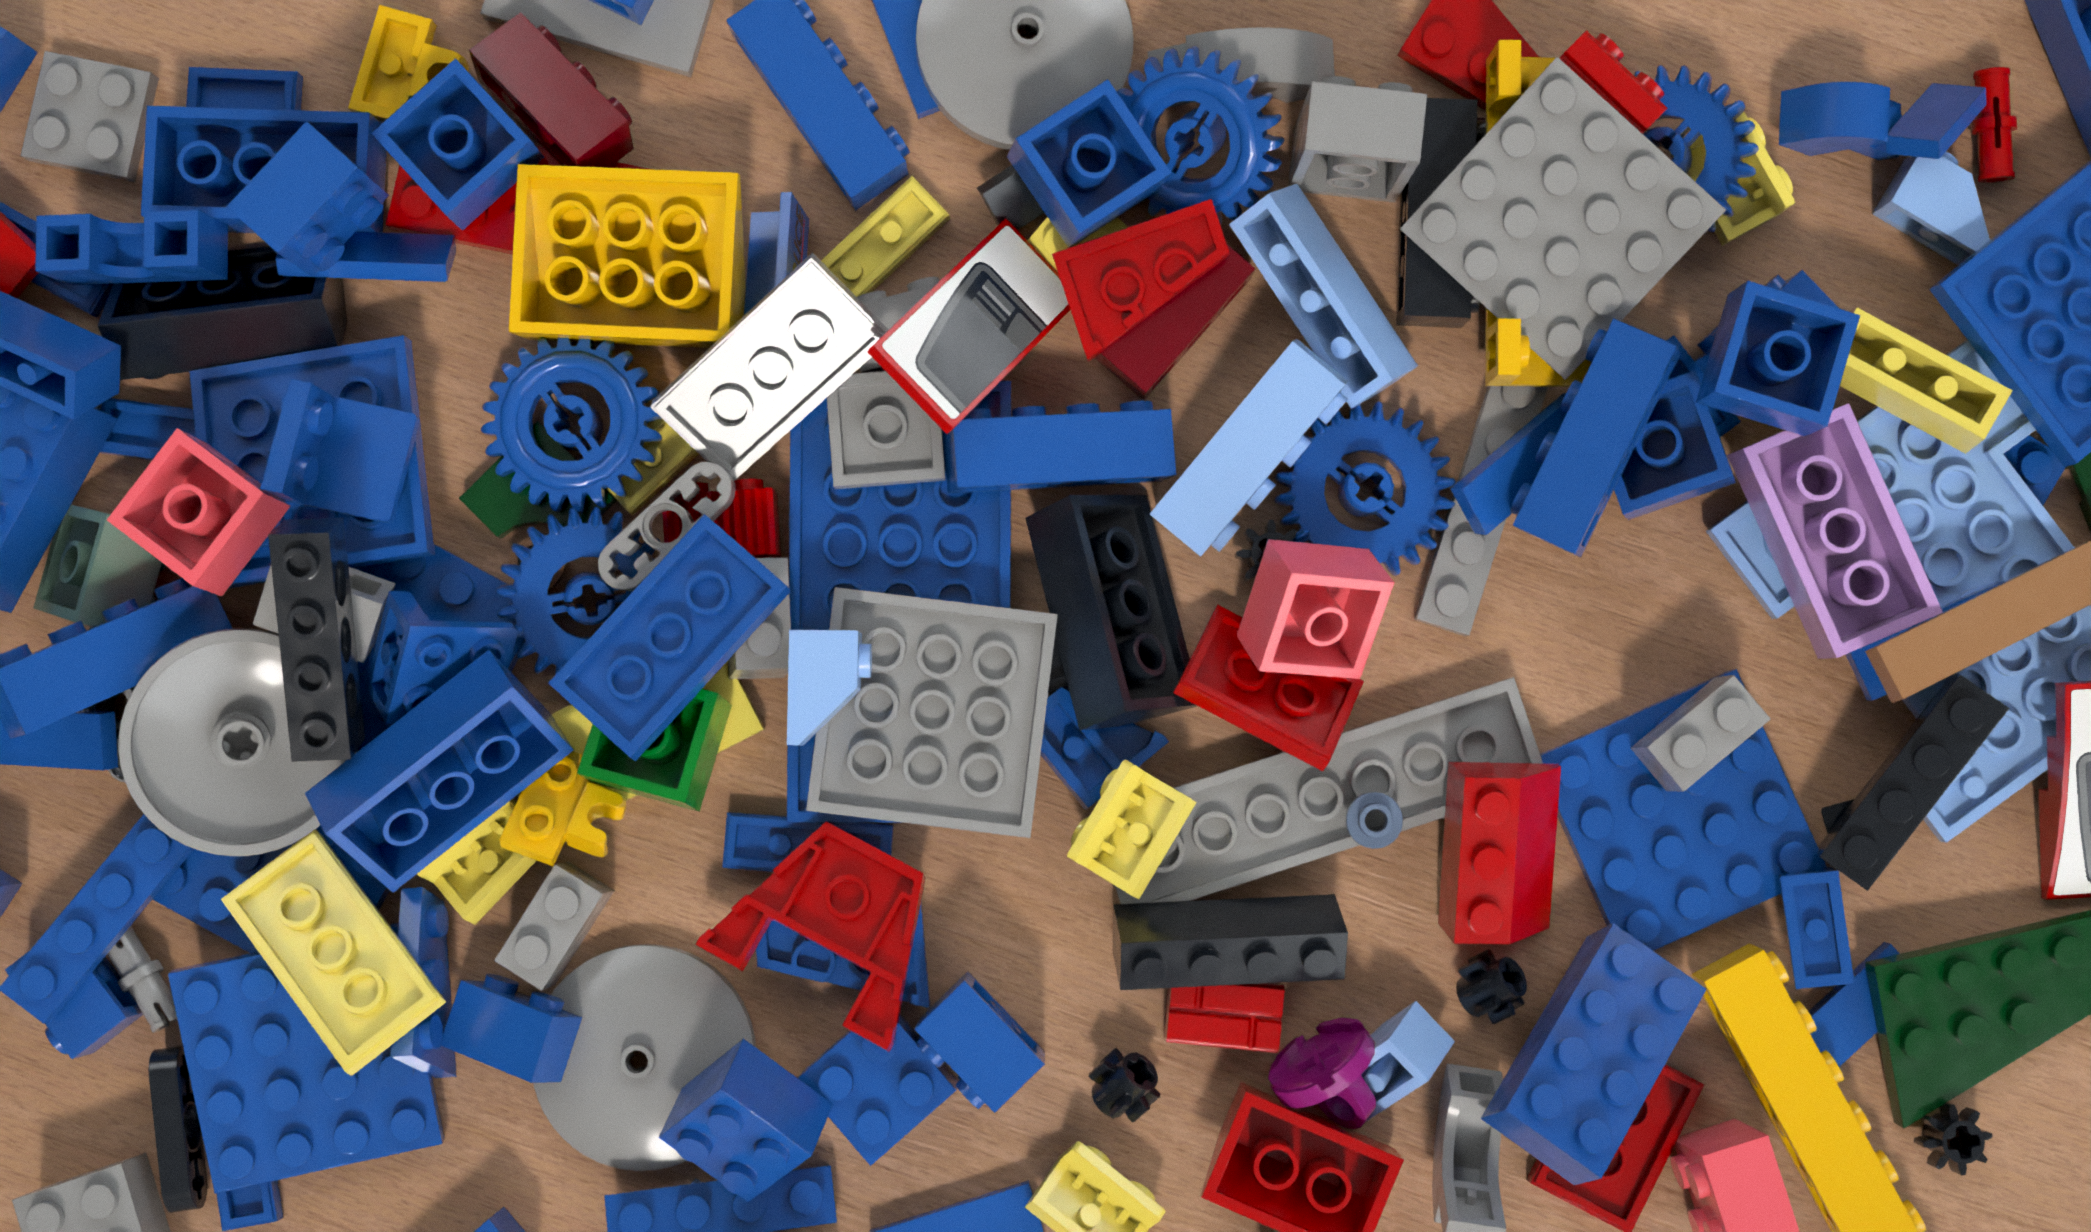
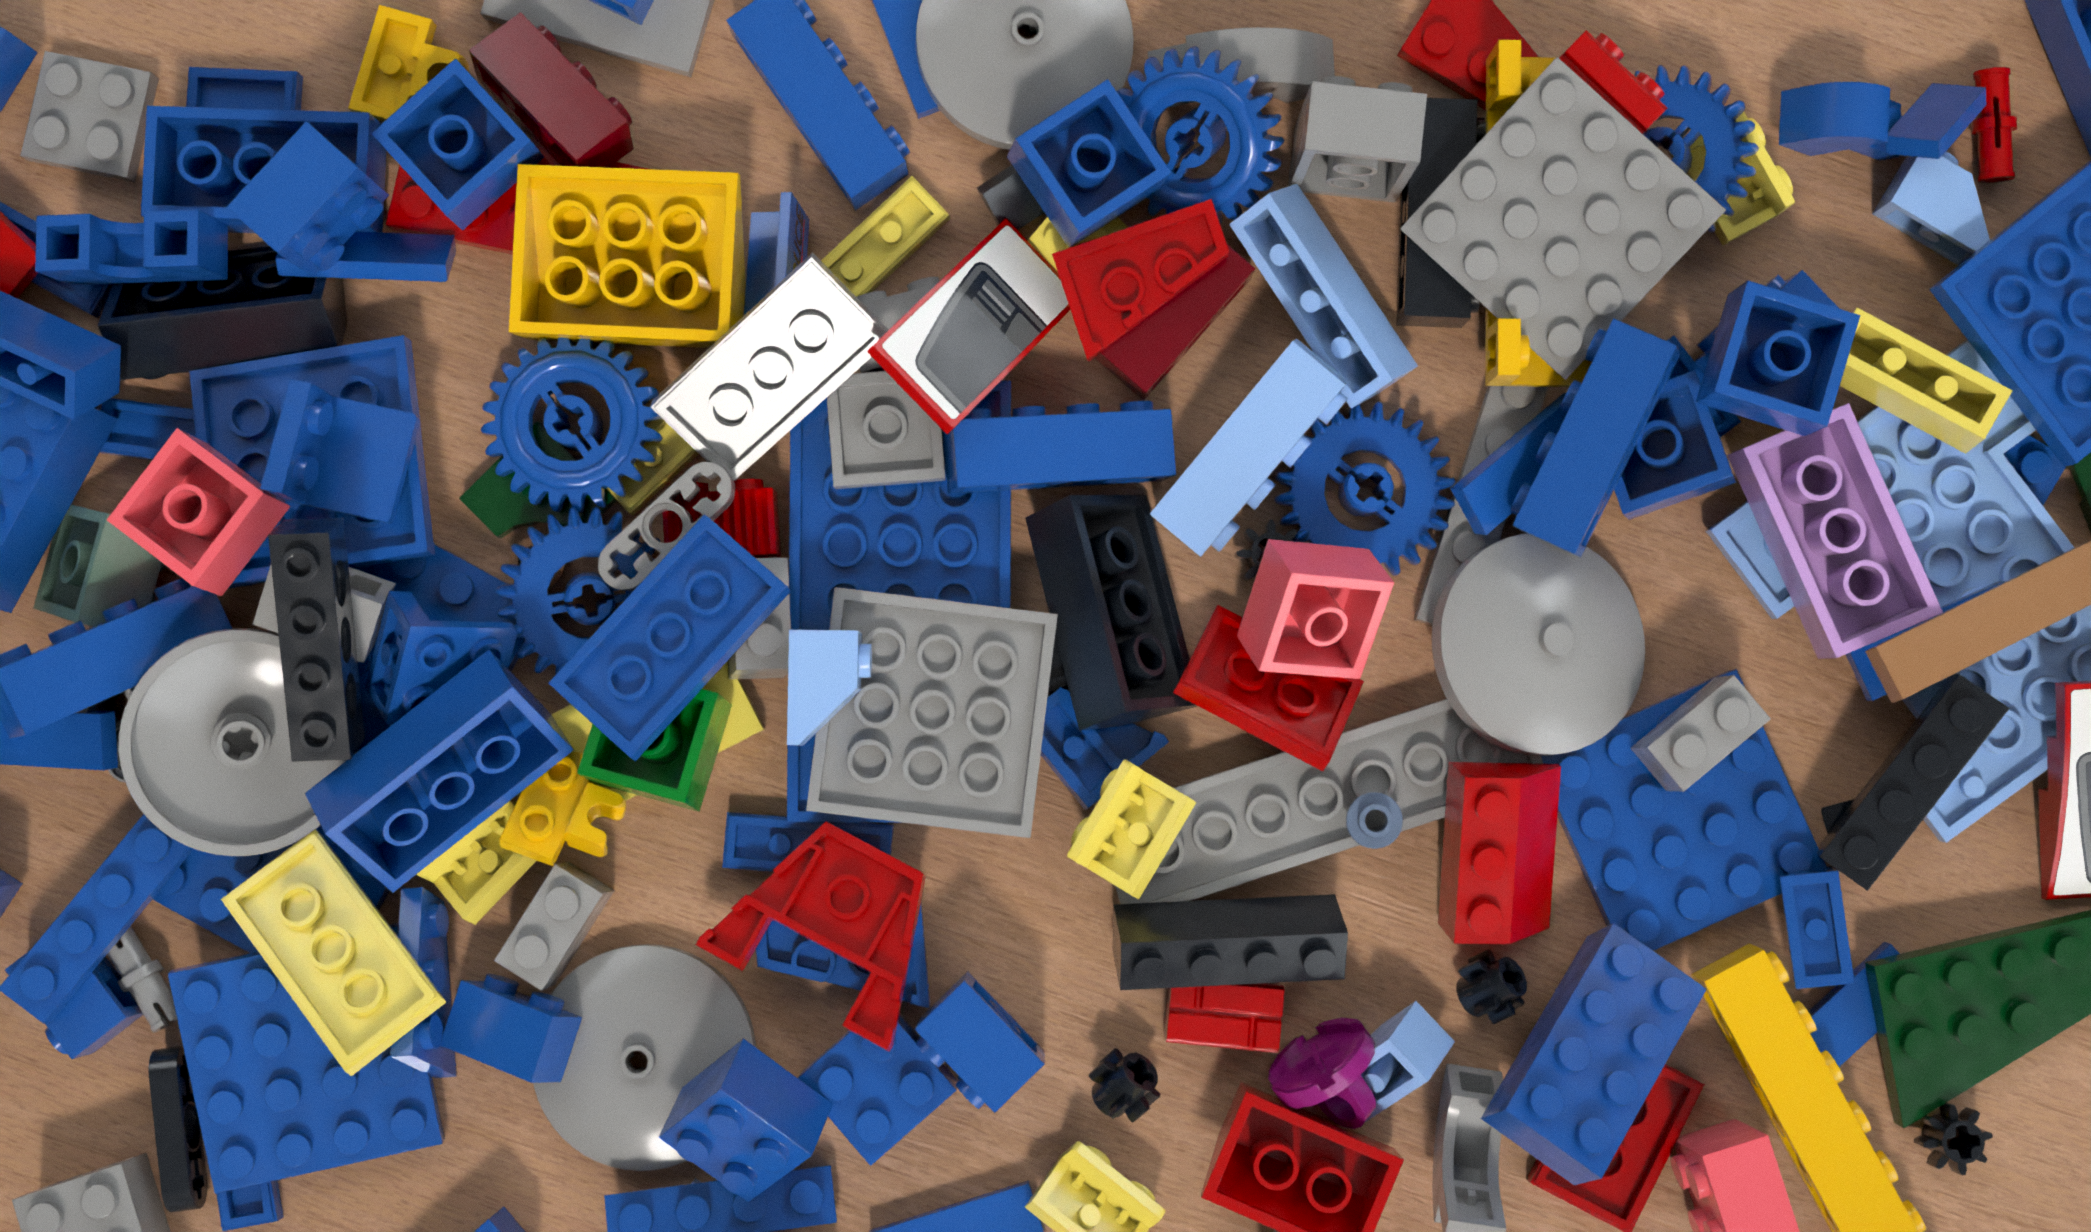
(1538, 646): none -> light grey dish

